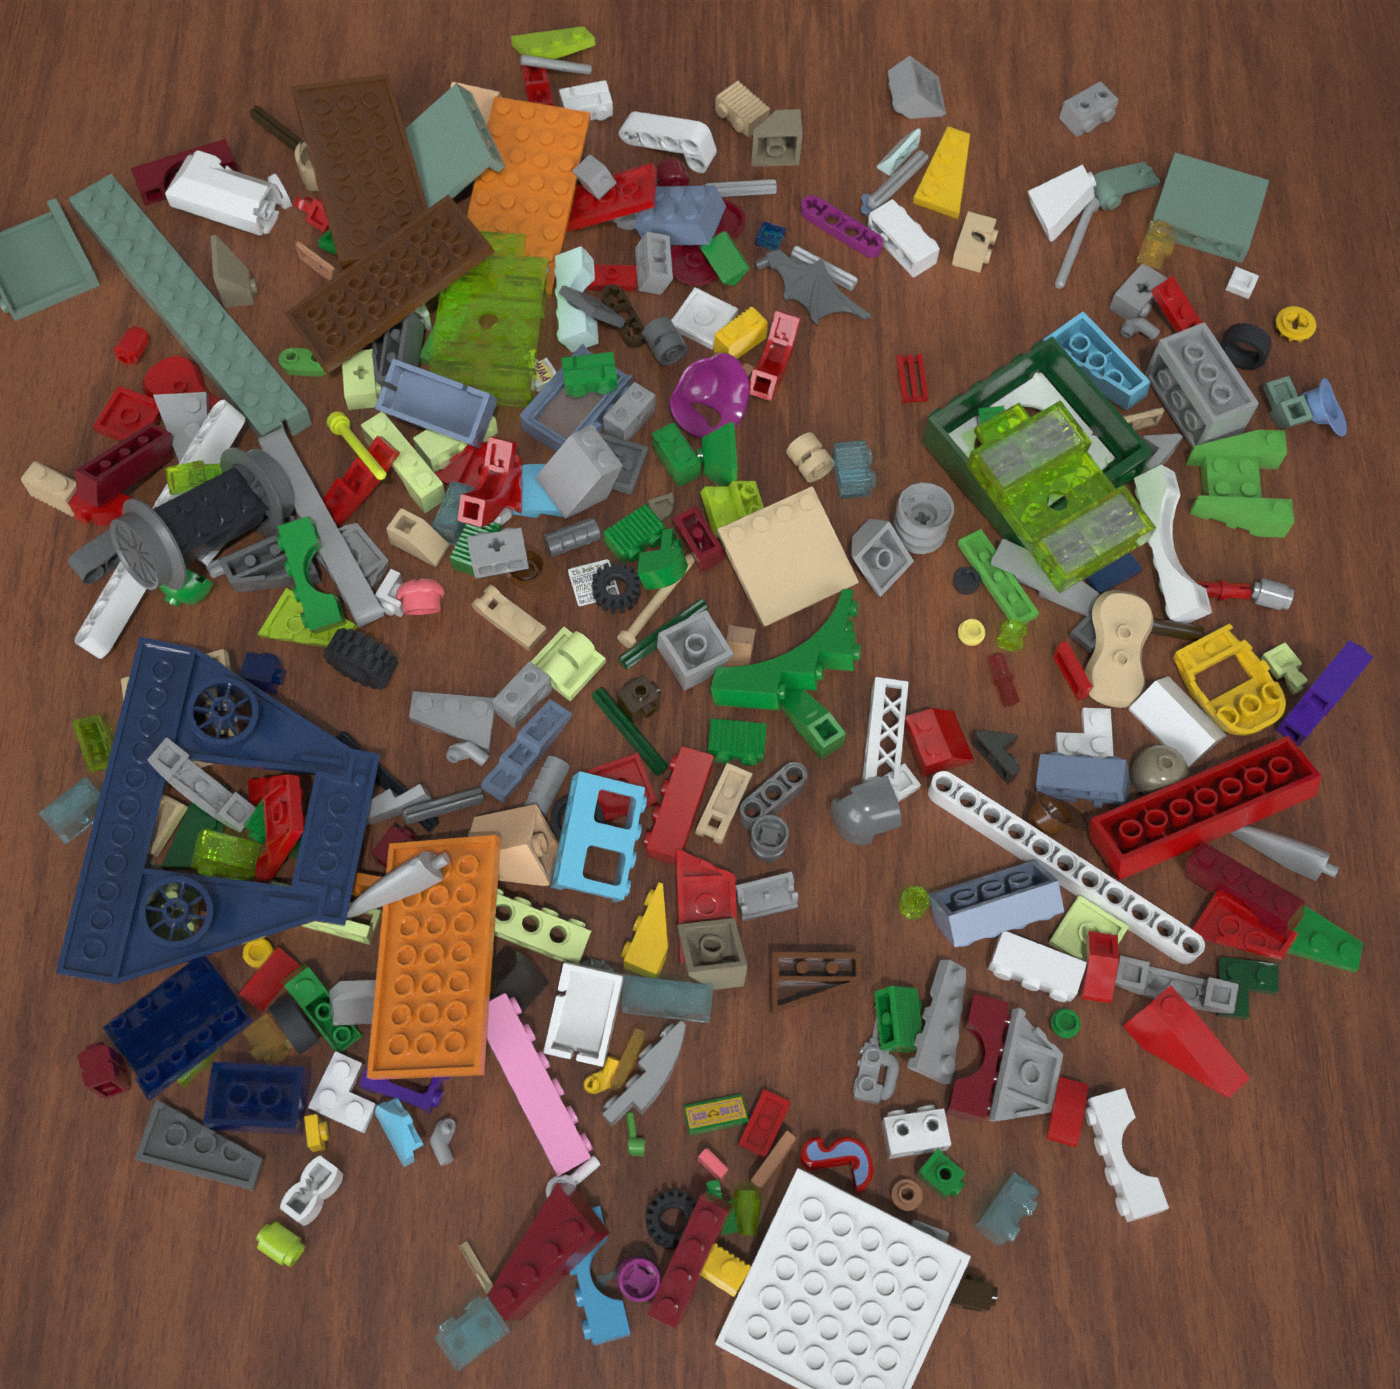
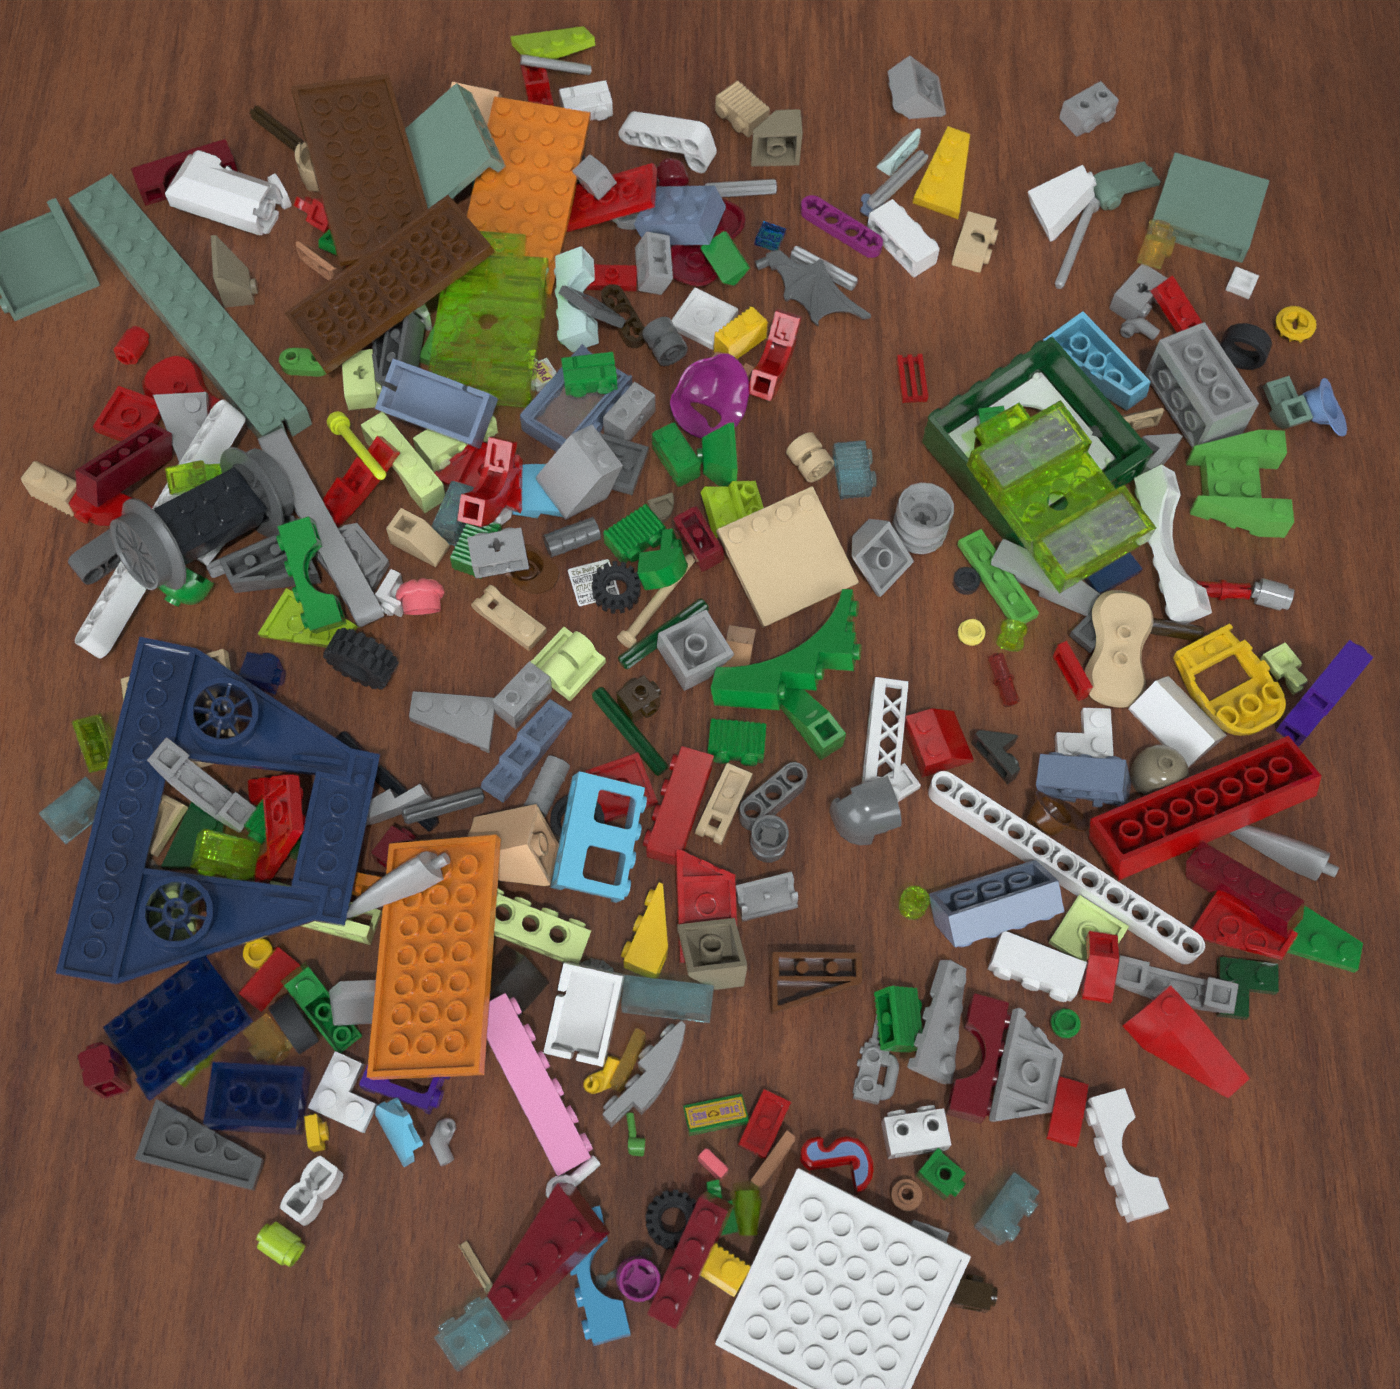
(466, 750): light grey arm -> none

